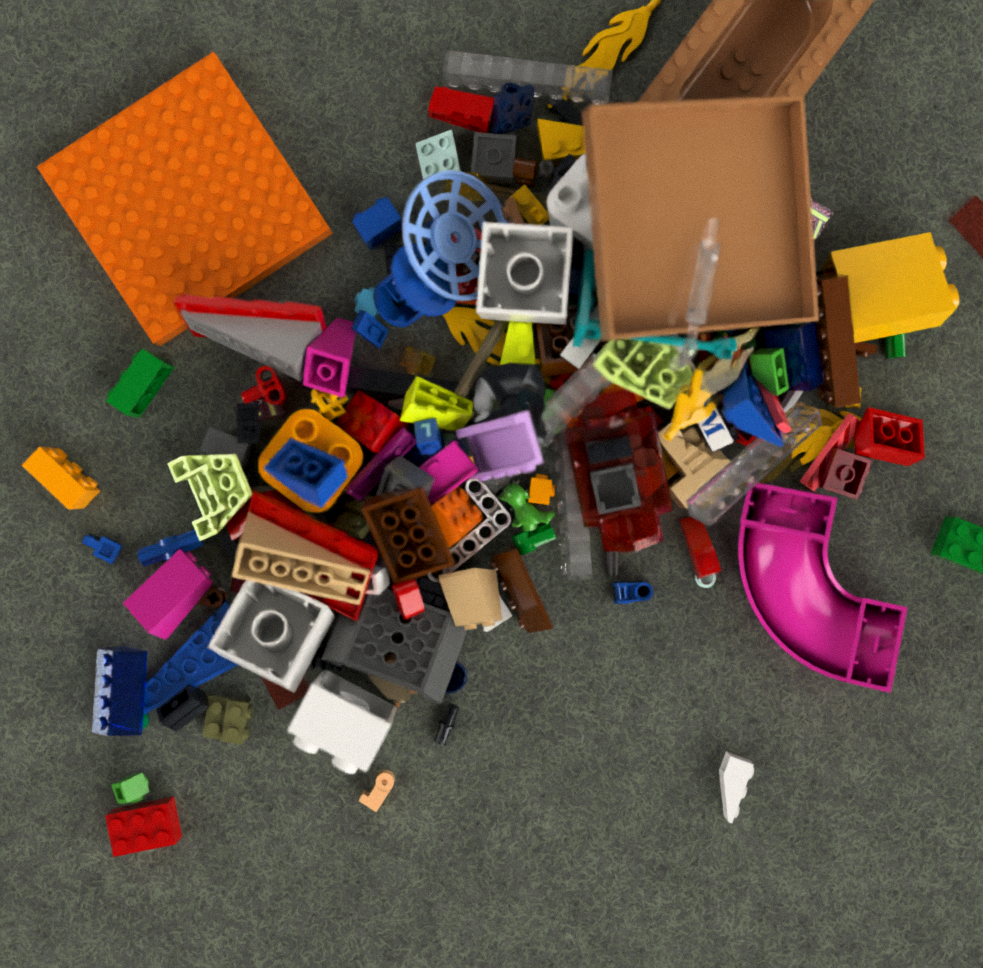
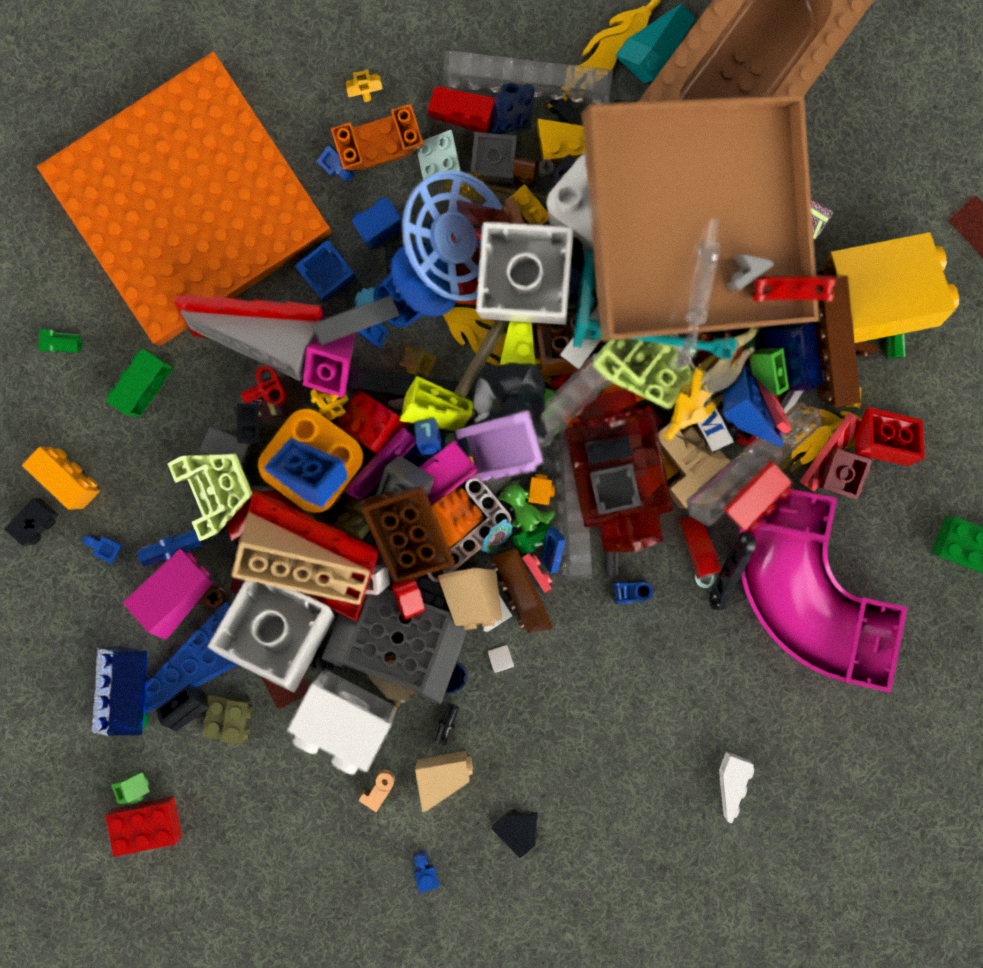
(21, 526): none -> black brick
(54, 341): none -> green piece
(326, 271): none -> blue container
(332, 164): none -> blue plate
(355, 320): none -> dark grey slope
(363, 85): none -> yellow piece
(378, 140): none -> orange slope
(426, 876): none -> blue plate
(441, 776): none -> tan slope
(478, 214): none -> clear red piece
(496, 537): none -> sticker
(500, 658): none -> white slope
(518, 831): none -> black slope
(542, 578): none -> coral plate
(553, 550): none -> blue plate
(654, 45): none -> teal wedge
(732, 570): none -> black piece
(750, 269): none -> light grey slope
(758, 497): none -> slope
(793, 288): none -> red plate

